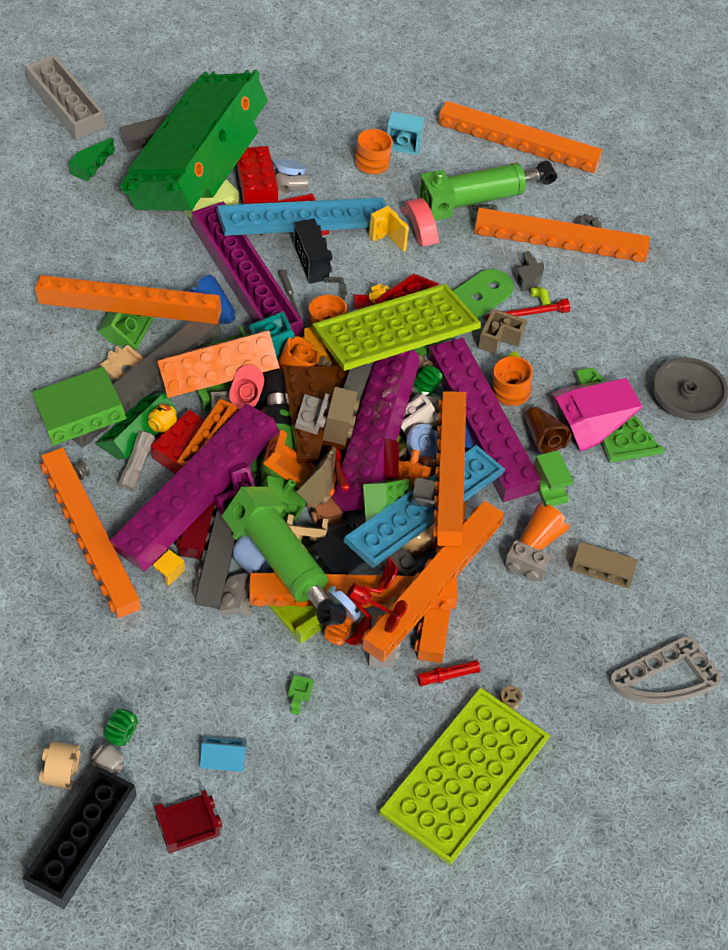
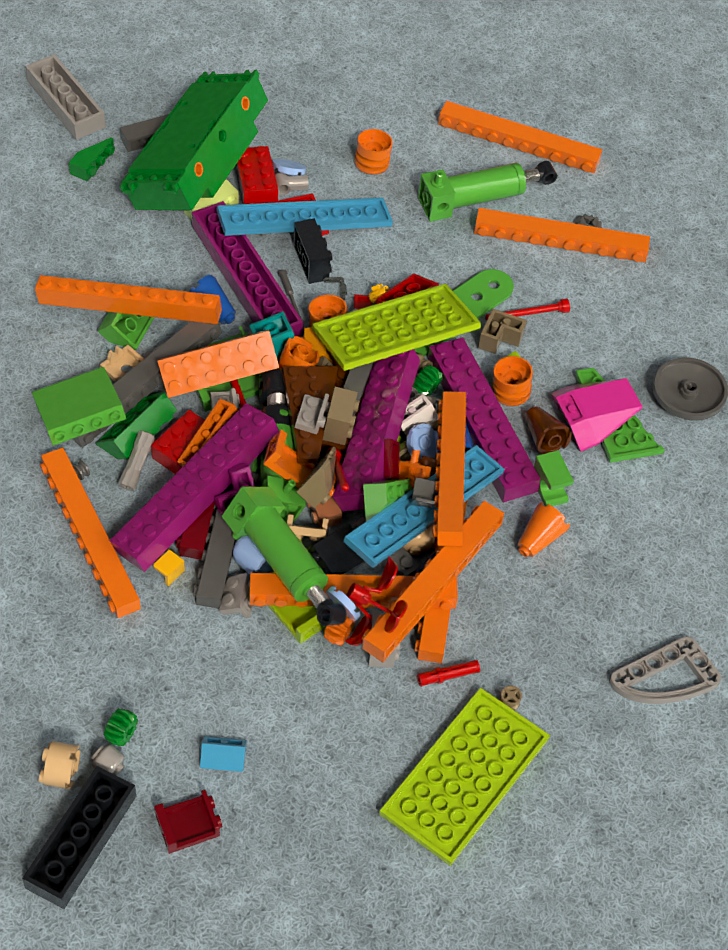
(162, 418): yellow head -> none
(246, 386): coral piece -> none
(300, 690): bright green plate -> none
(388, 223): yellow bracket -> none
(406, 132): medium azure brick -> none
(422, 221): coral arch -> none
(485, 206): clear smoke piece -> none
(527, 561): light grey bracket -> none
(530, 274): dark grey brick -> none
(541, 293): lime arm -> none
(604, 565): dark tan brick -> none

